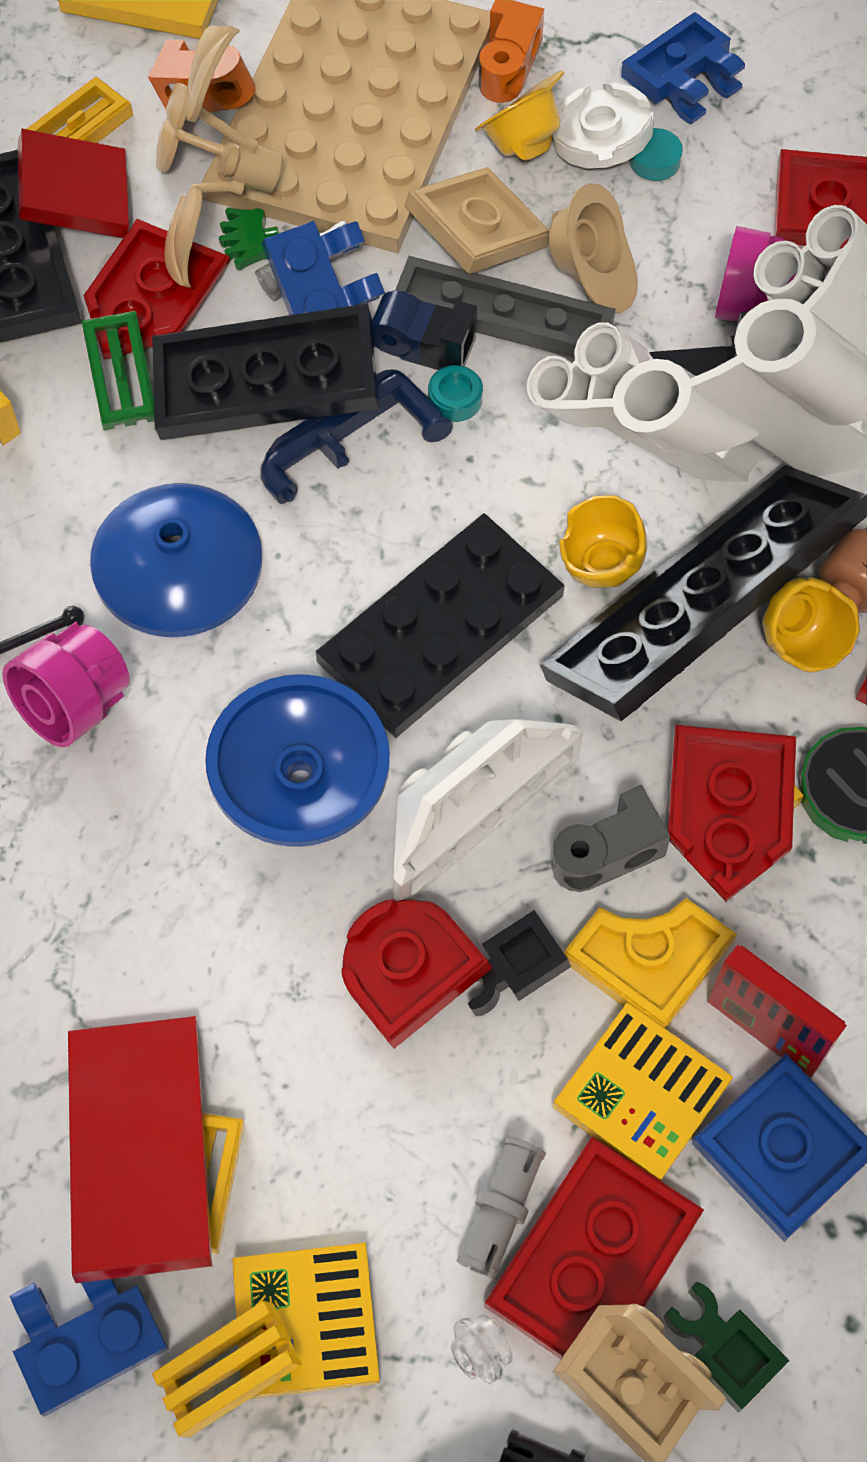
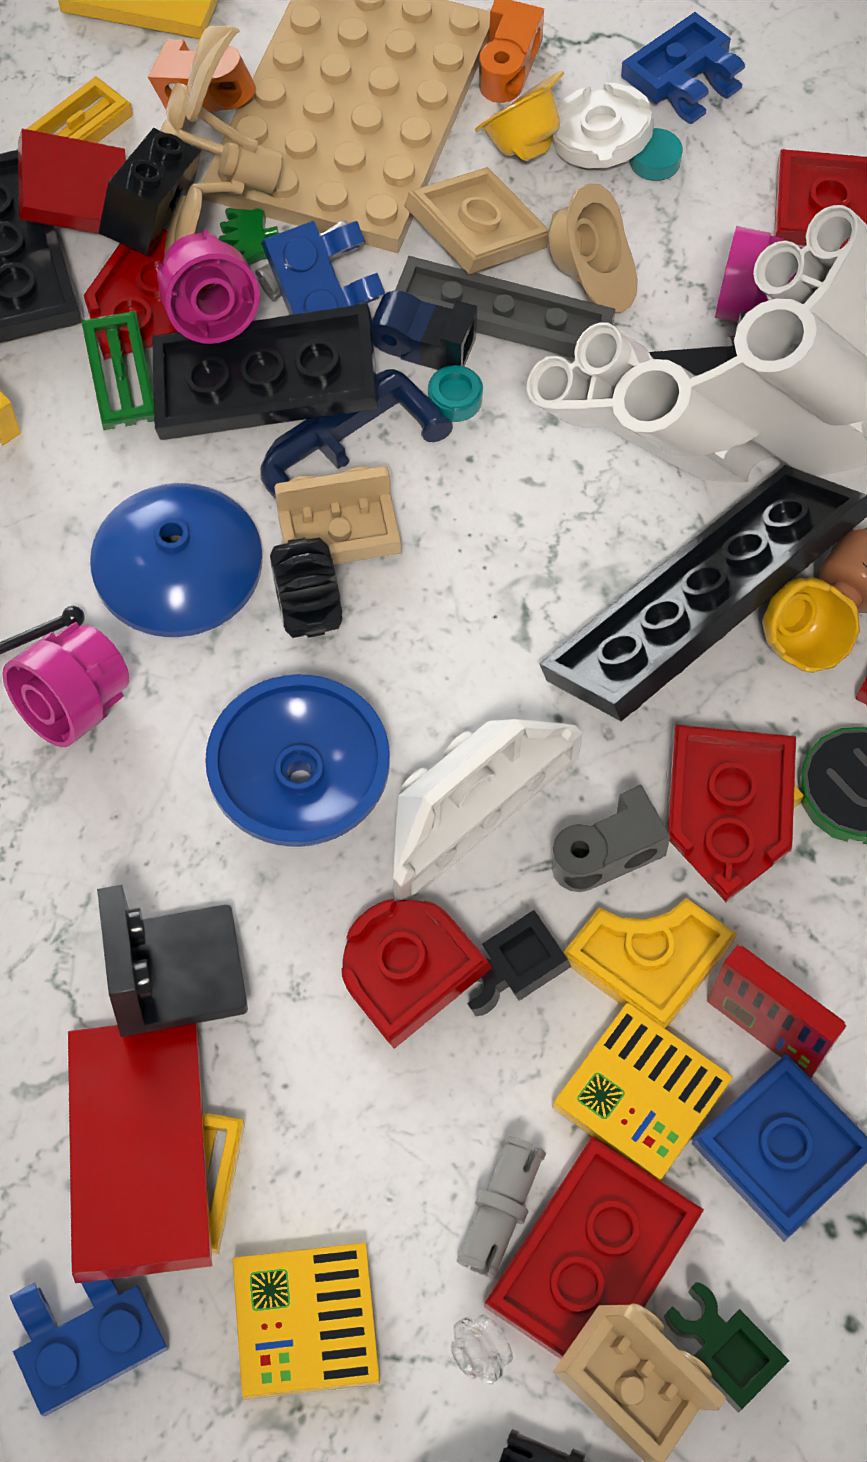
(147, 190): none -> black brick
(169, 966): none -> black bracket
(179, 1395): yellow tile -> none
(212, 314): none -> dark pink piece
(306, 587): none -> black gear
(344, 509): none -> tan bracket
(440, 623): black plate -> none
(603, 541): yellow hair -> none

